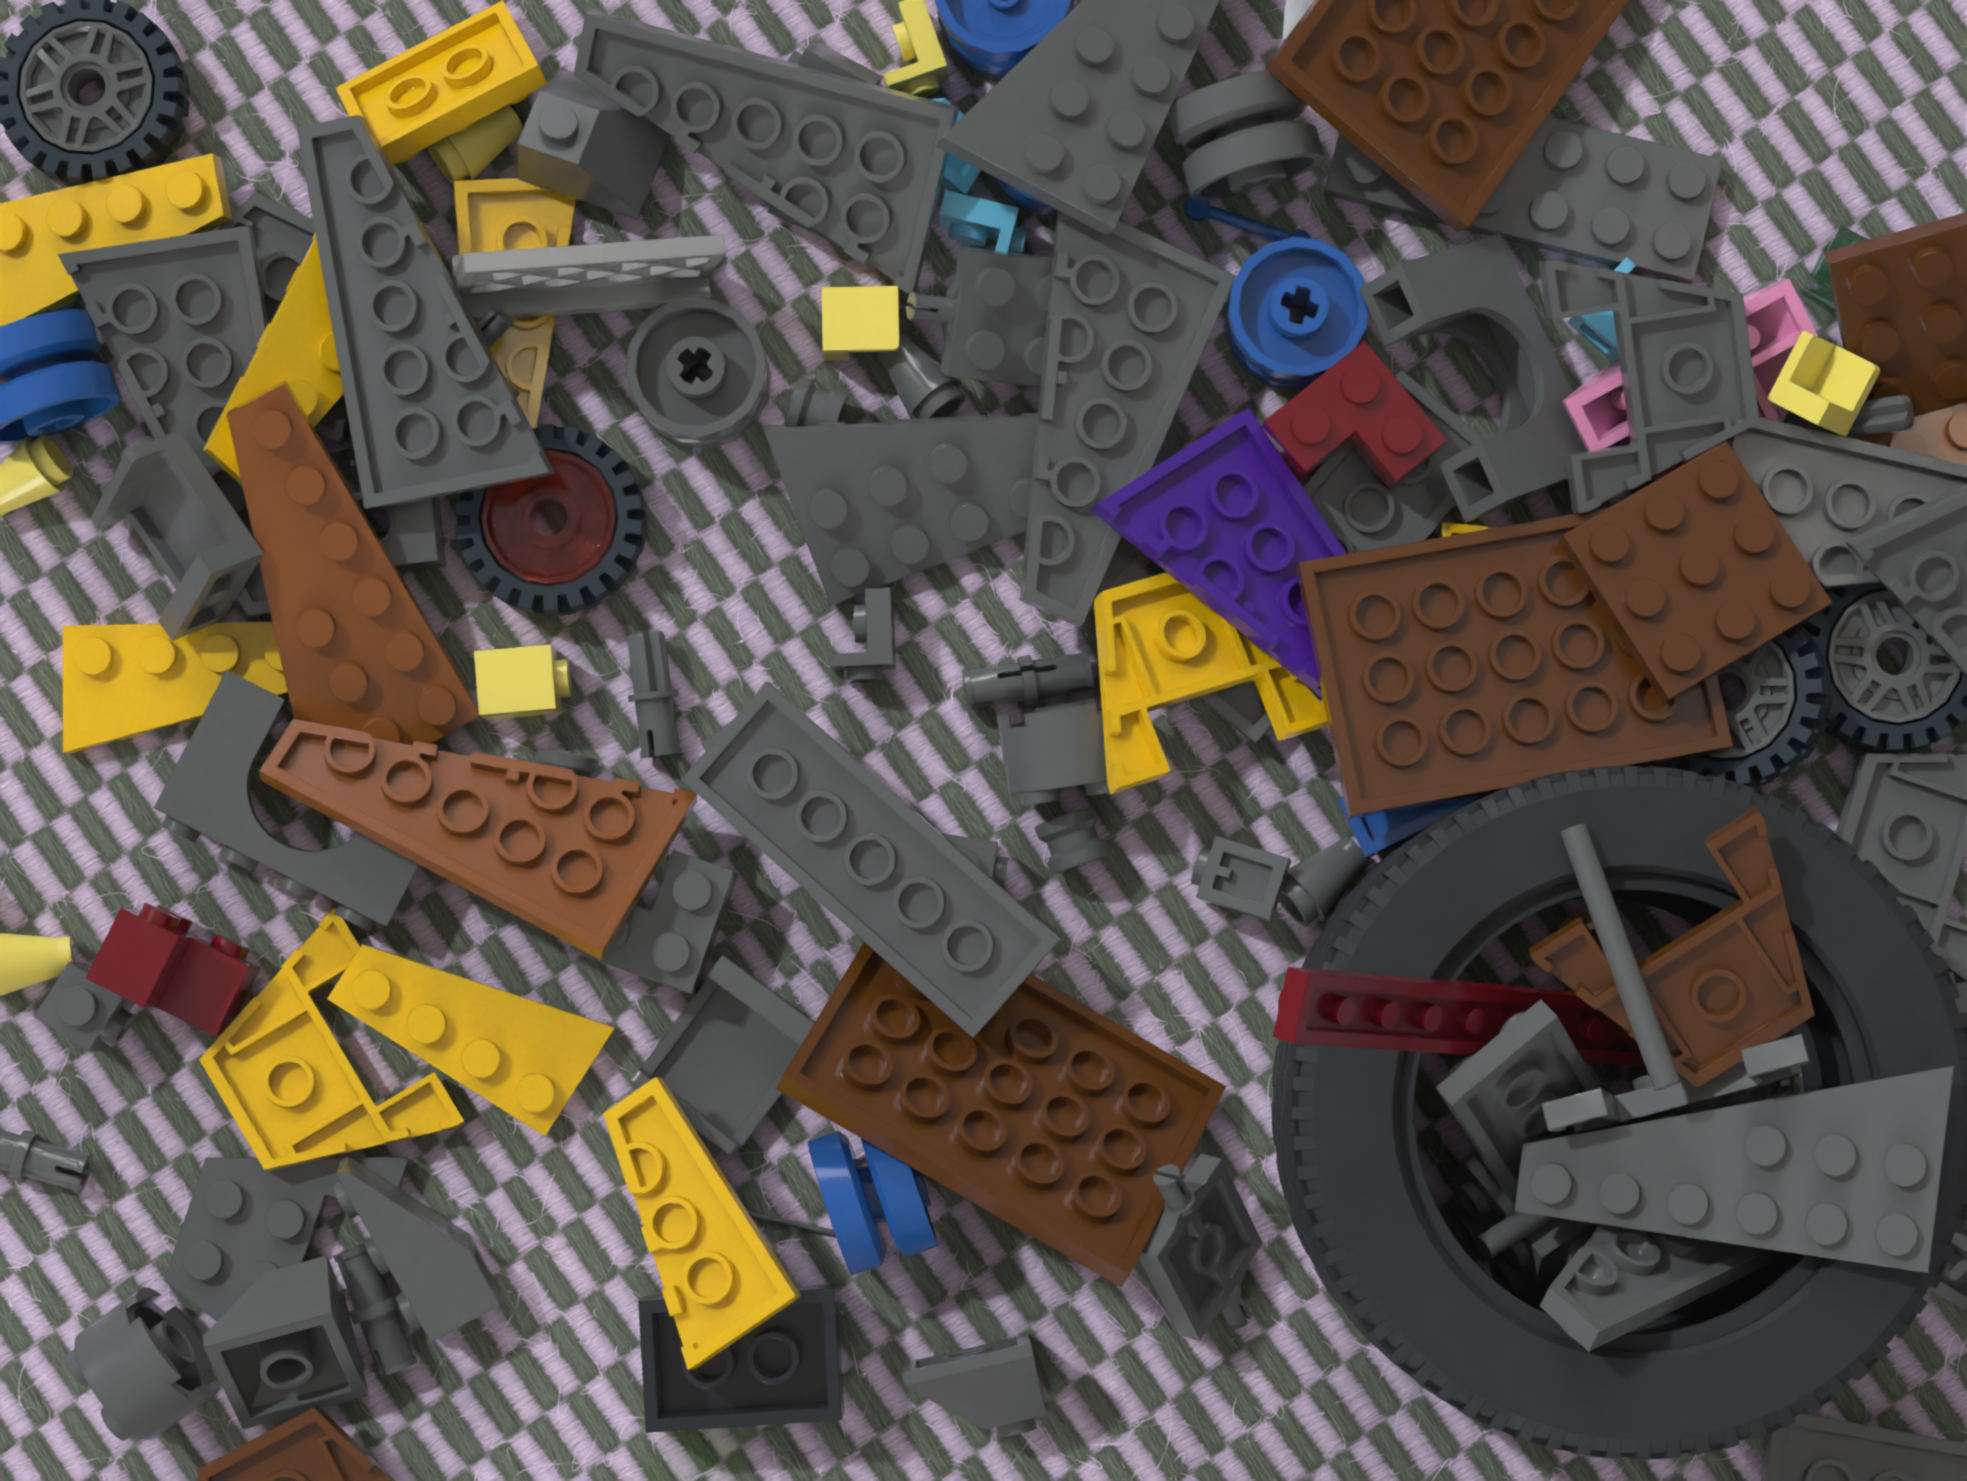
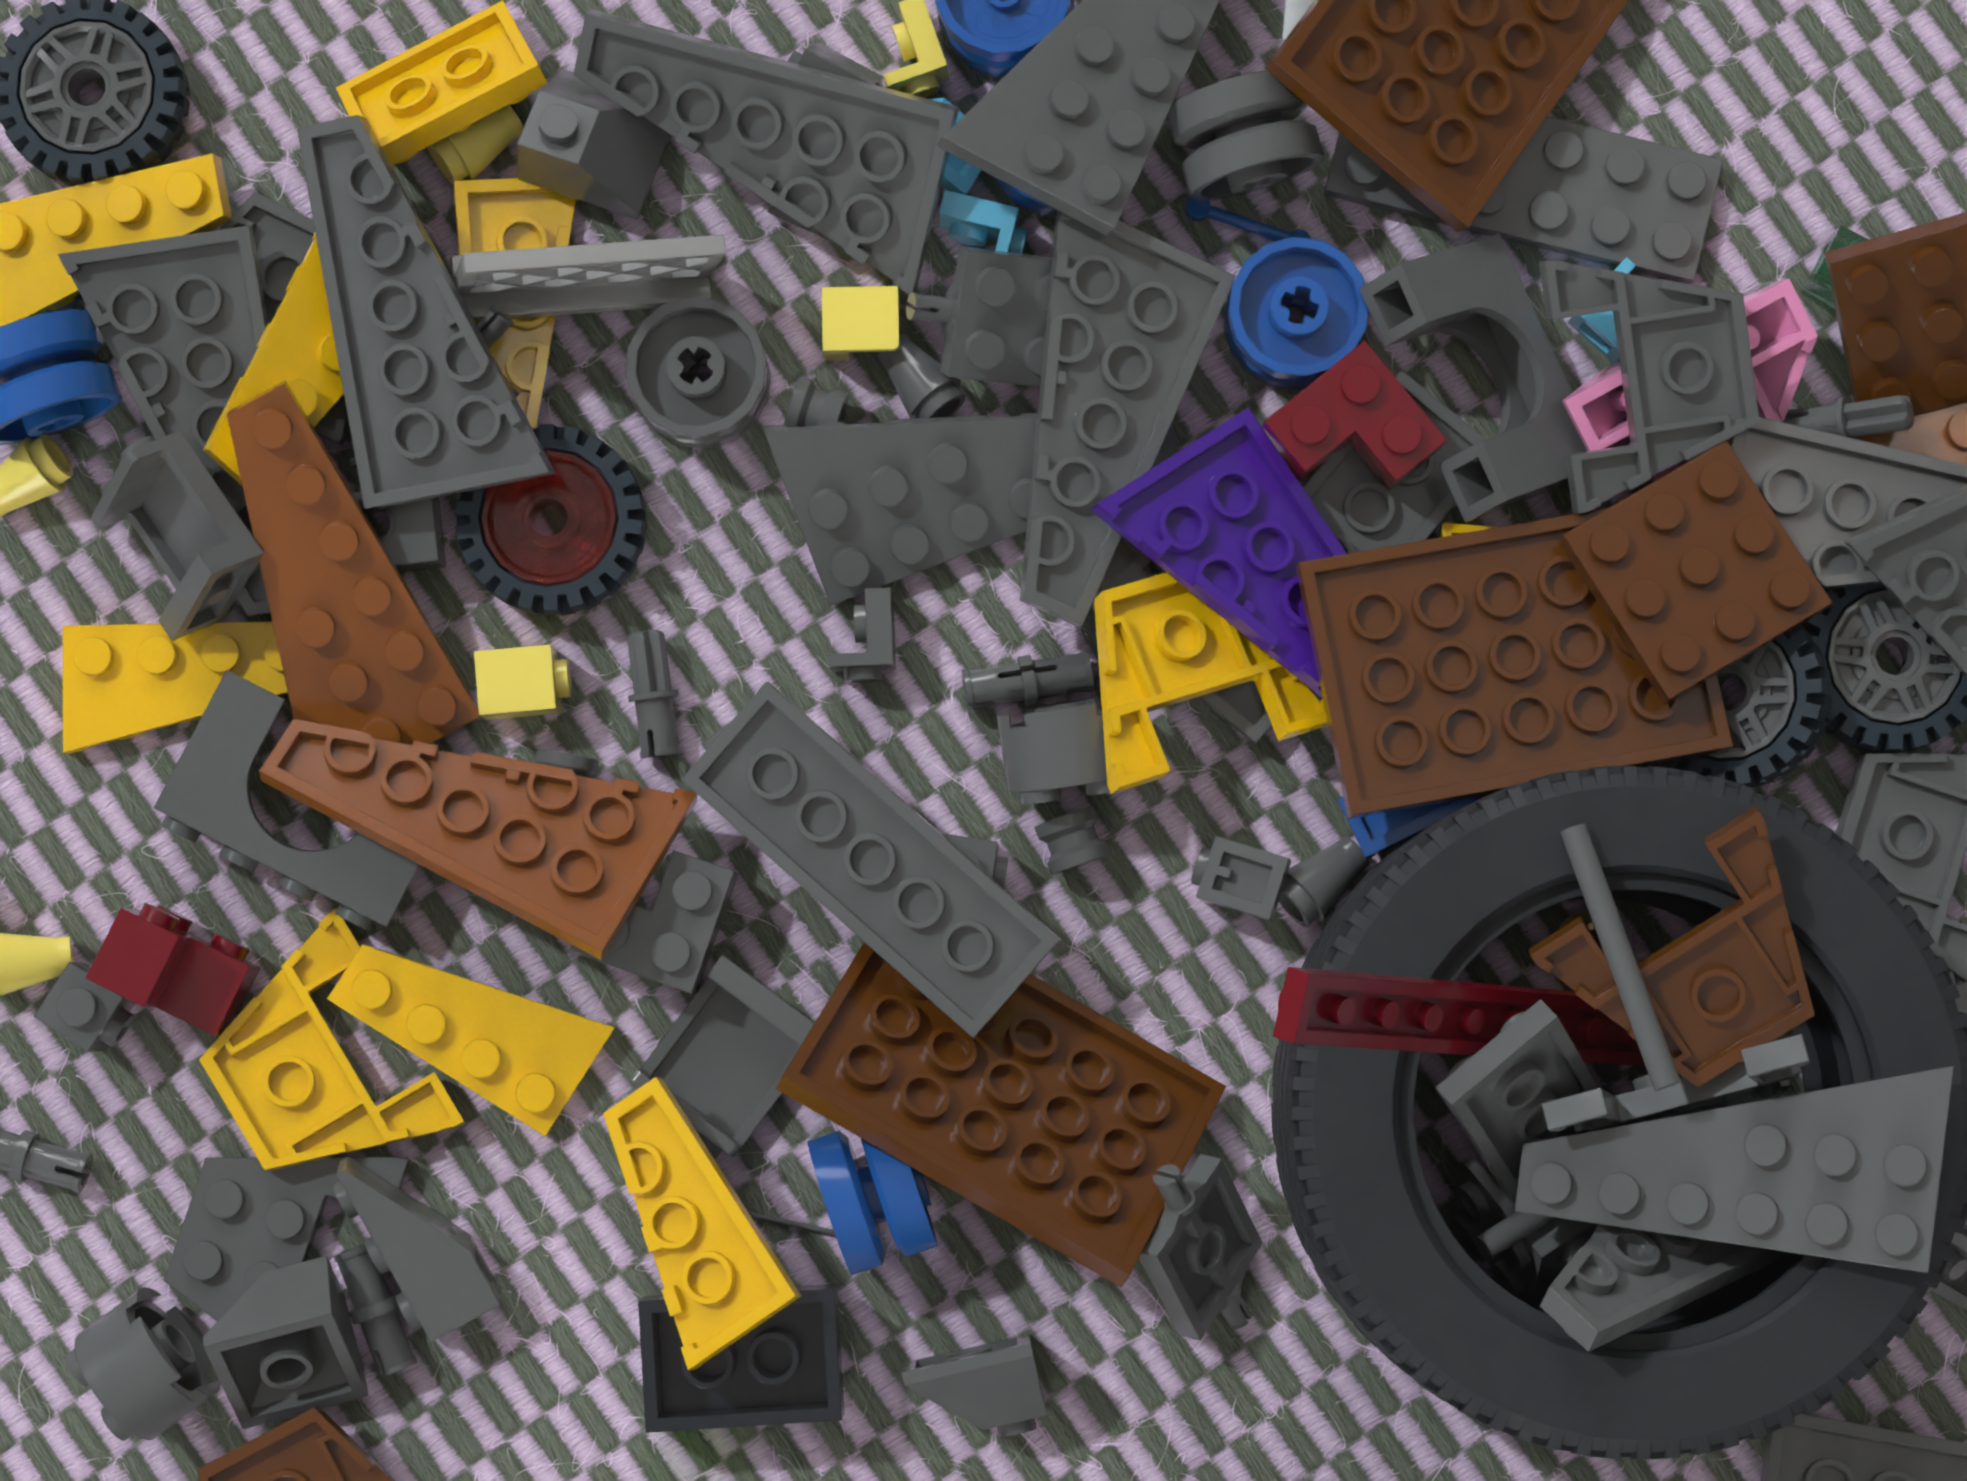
(1824, 383): light yellow panel -> none

